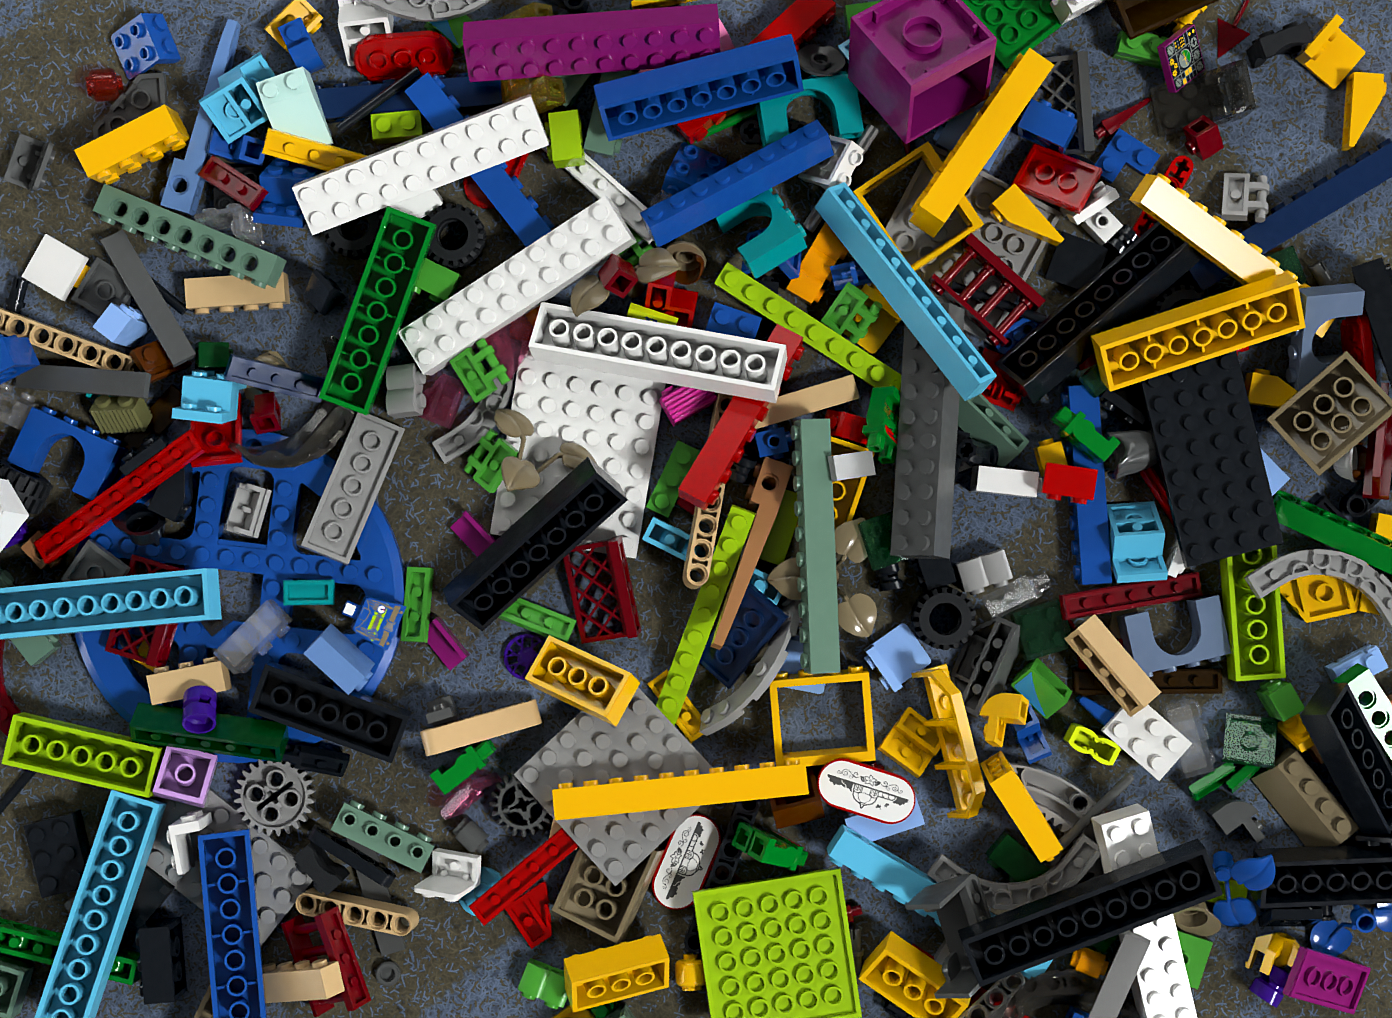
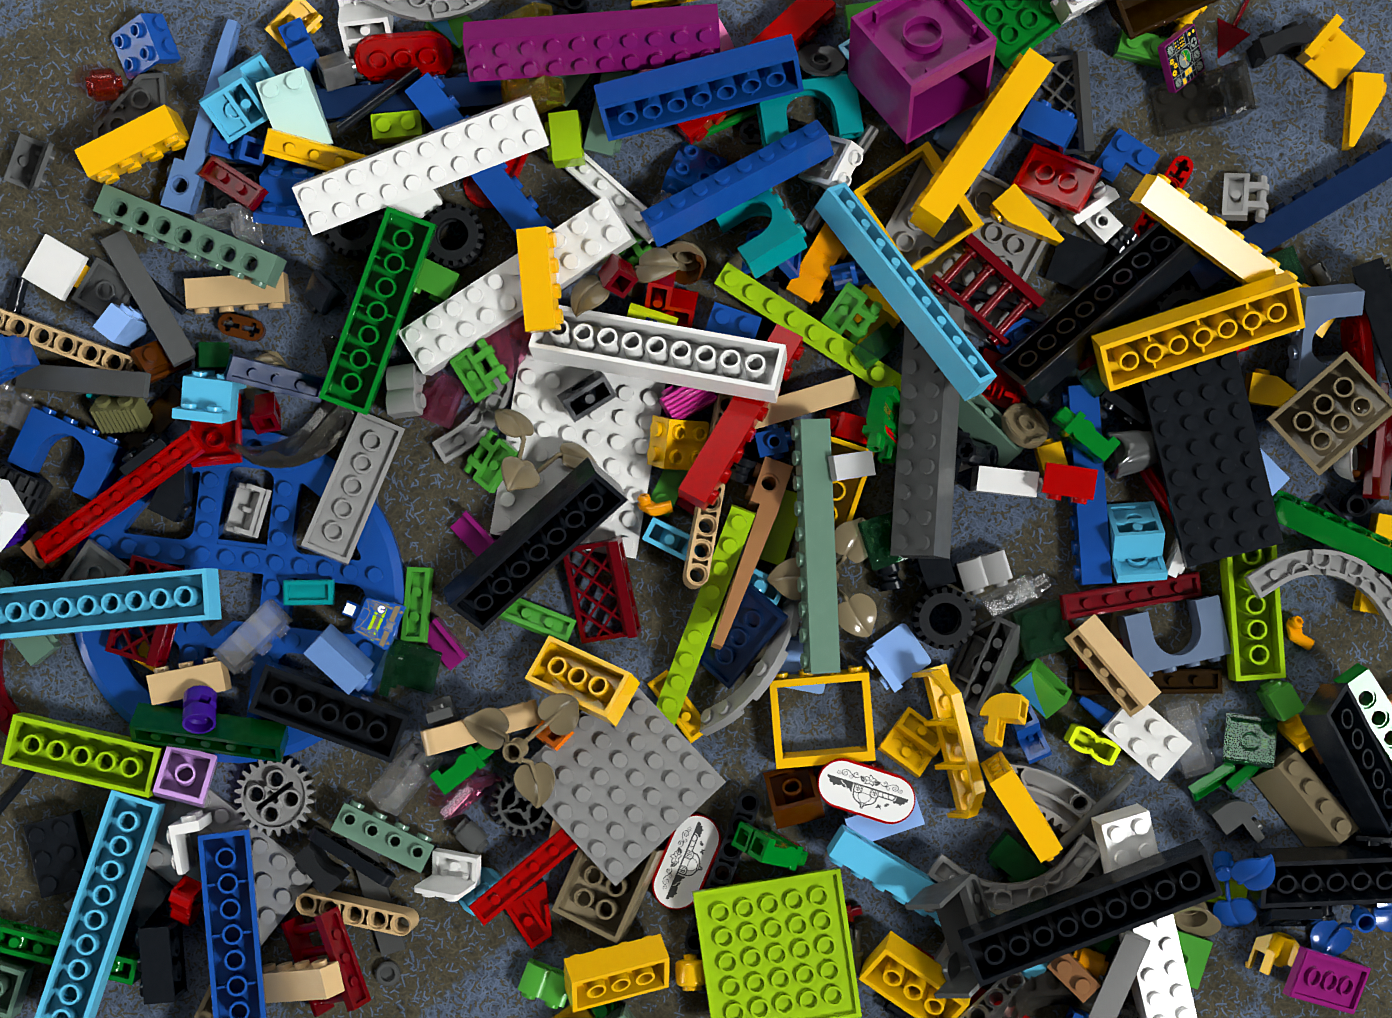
(140, 524): black piece -> none
(183, 900): none -> red leg
(242, 321): none -> reddish brown beam
(316, 759): black hinge -> none
(336, 70): none -> flat silver brick
(403, 777): none -> clear brick
(410, 667): none -> clear green bracket
(525, 656): dark purple wheel -> none
(531, 779): none -> dark tan plant
(538, 279): none -> yellow brick
(551, 739): none -> orange slope
(587, 395): none -> black brick
(651, 508): none -> light orange arm
(675, 442): none -> yellow bracket
(681, 791): yellow brick -> none
(876, 345): none -> clear green slope
(1024, 426): none -> dark tan tile
(1074, 976): none -> medium nougat plate
(1111, 124): dark red piece -> none
(1203, 138): dark red brick -> none
(1270, 986): dark purple wheel -> none
(1295, 633): none -> light orange arm
(1320, 597): yellow wing -> none
(1368, 656): light blue brick -> none

